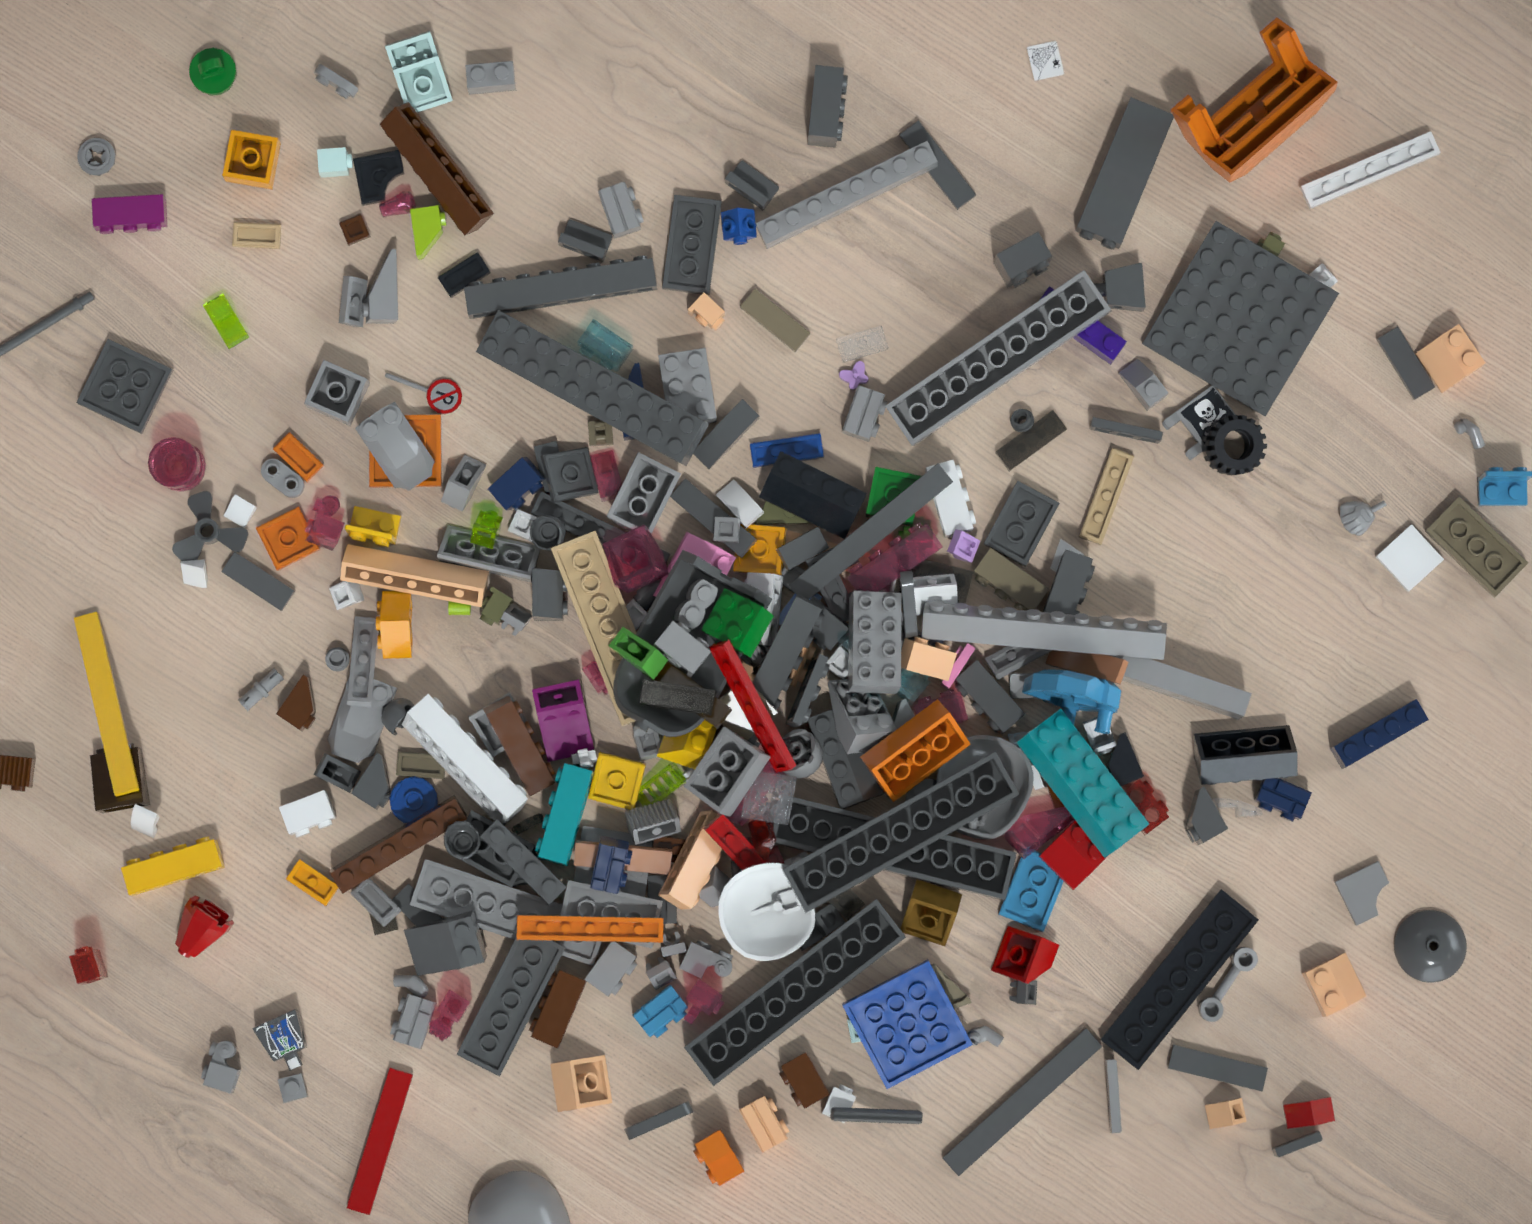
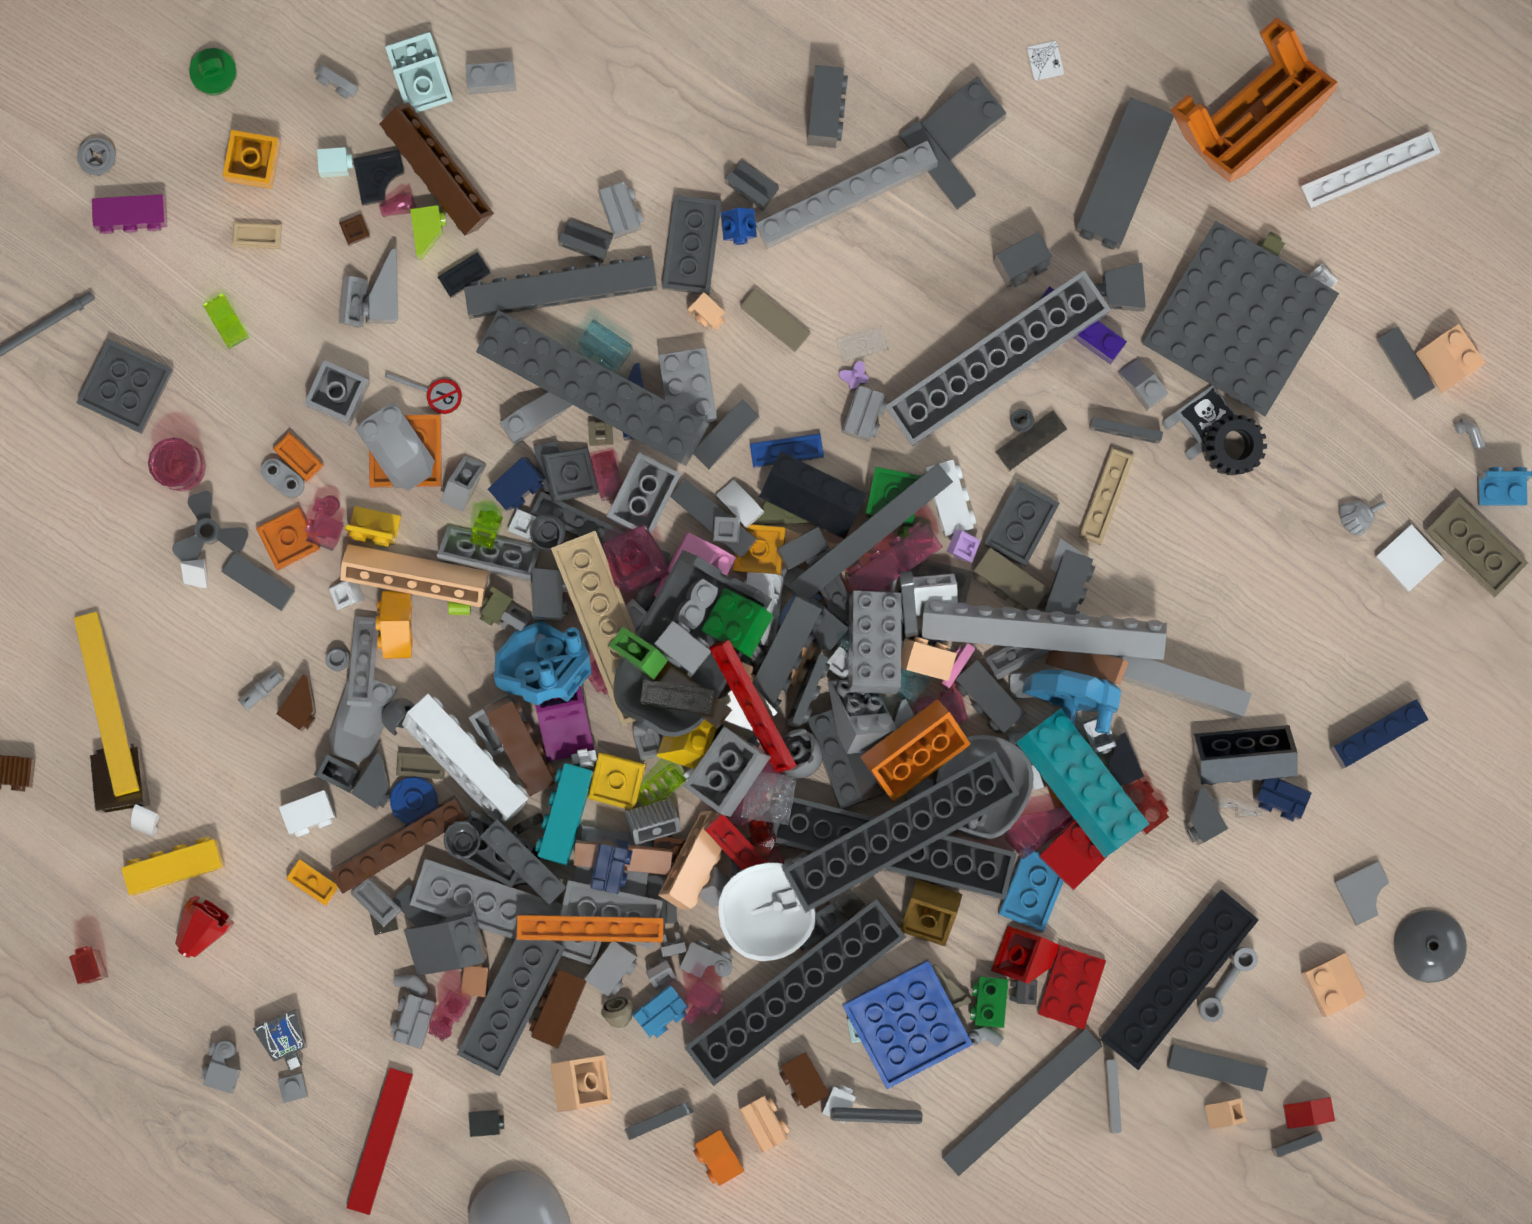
(240, 511): white slope -> none
(475, 980): none -> nougat brick
(485, 1123): none -> pearl dark grey brick
(533, 417): none -> light grey slope
(533, 671): none -> dark azure brick
(617, 1011): none -> dark tan cone
(964, 118): none -> dark grey slope
(990, 1002): none -> green brick
(1072, 987): none -> red plate

